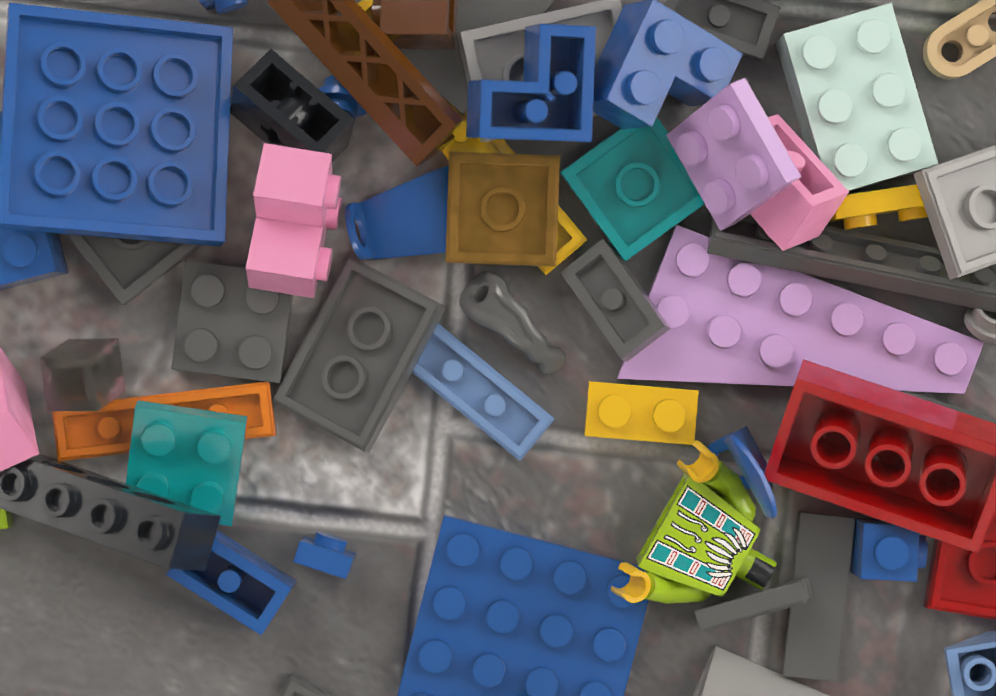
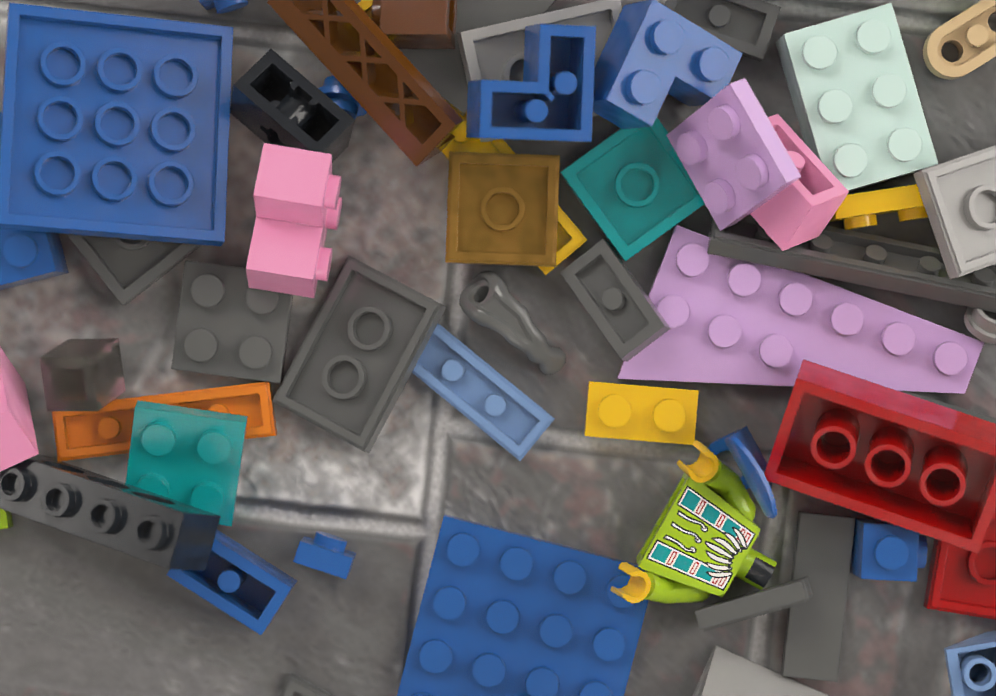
(402, 219): blue piece -> none

